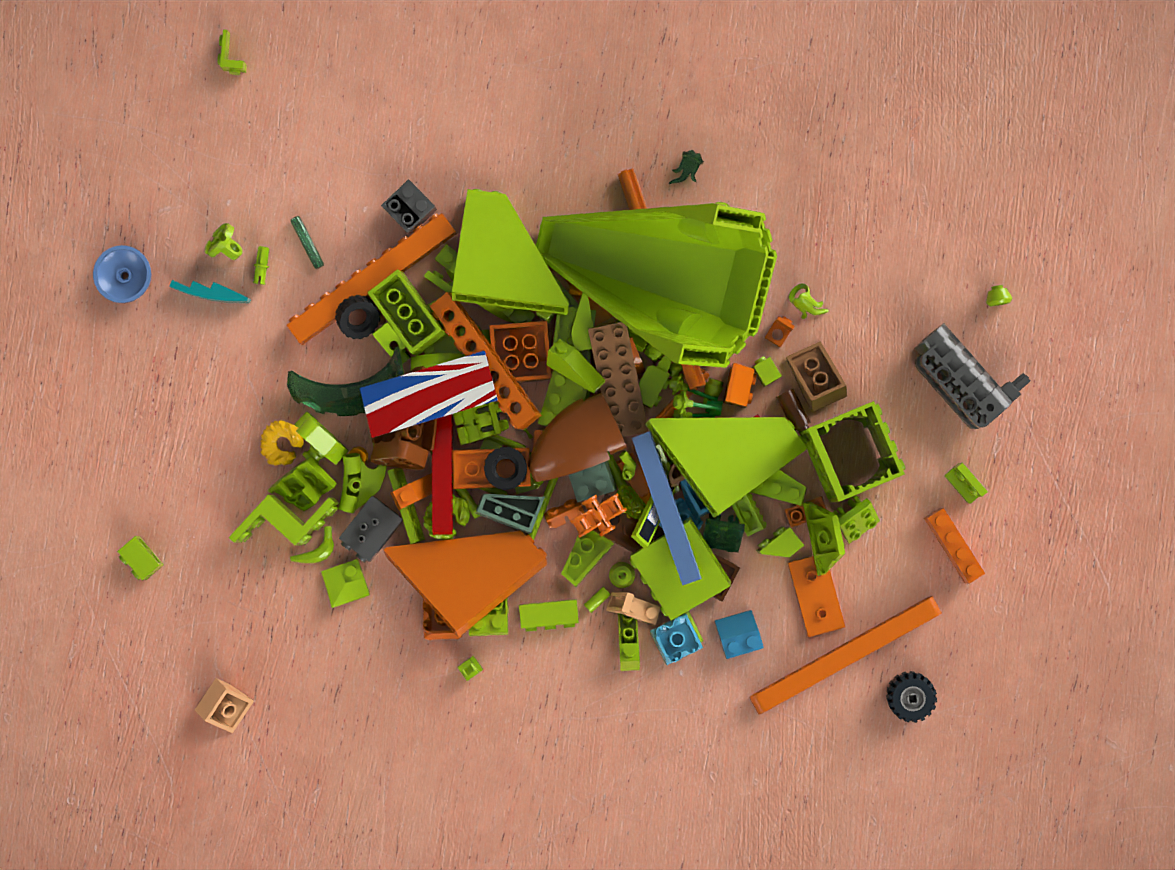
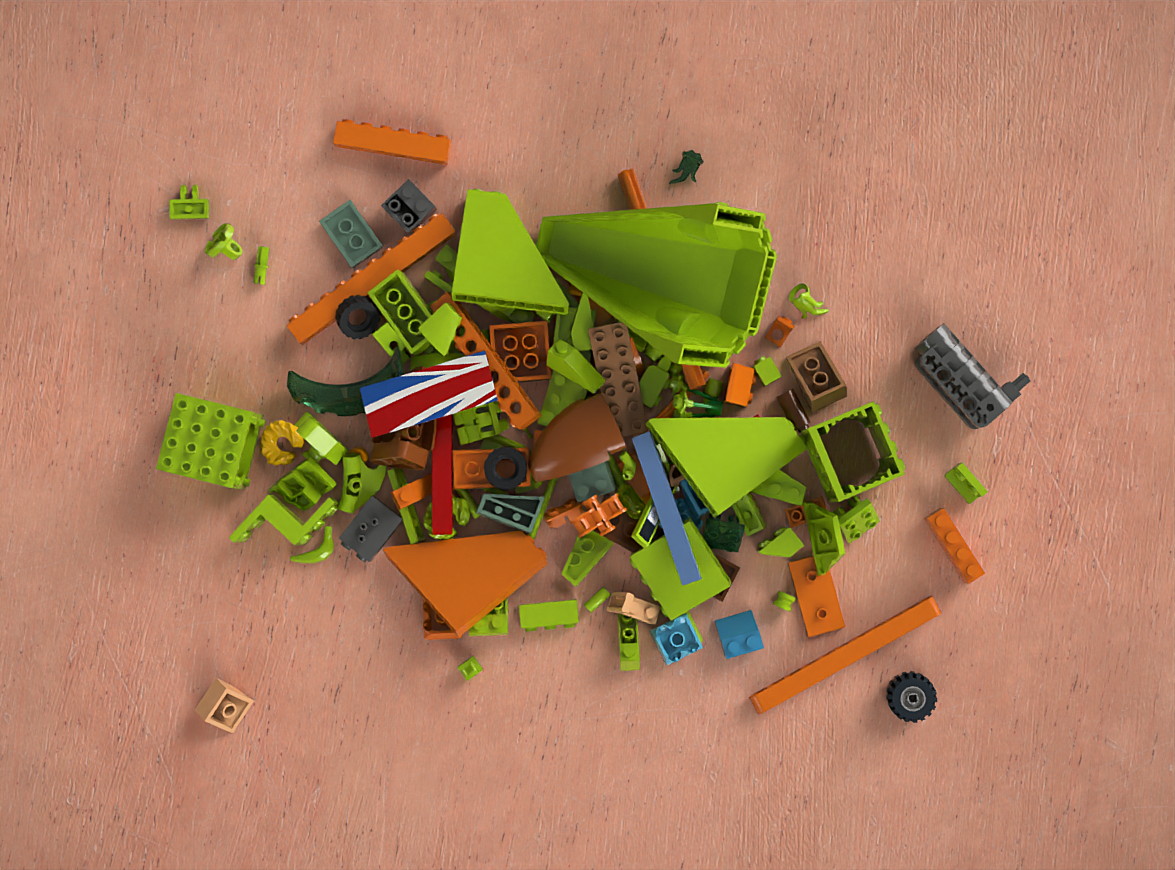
(110, 269): medium blue dish -> none
(139, 558): lime brick -> none
(189, 208): none -> lime hinge
(210, 442): none -> lime piece
(215, 293): teal slope -> none
(233, 66): lime bracket -> none
(307, 242): clear green axle -> none
(345, 583): lime plate -> none
(351, 234): none -> sand green plate
(392, 142): none -> orange brick
(441, 327): none -> lime slope
(619, 569): lime cone -> none
(784, 601): none -> lime wheel
(998, 296): lime cone -> none

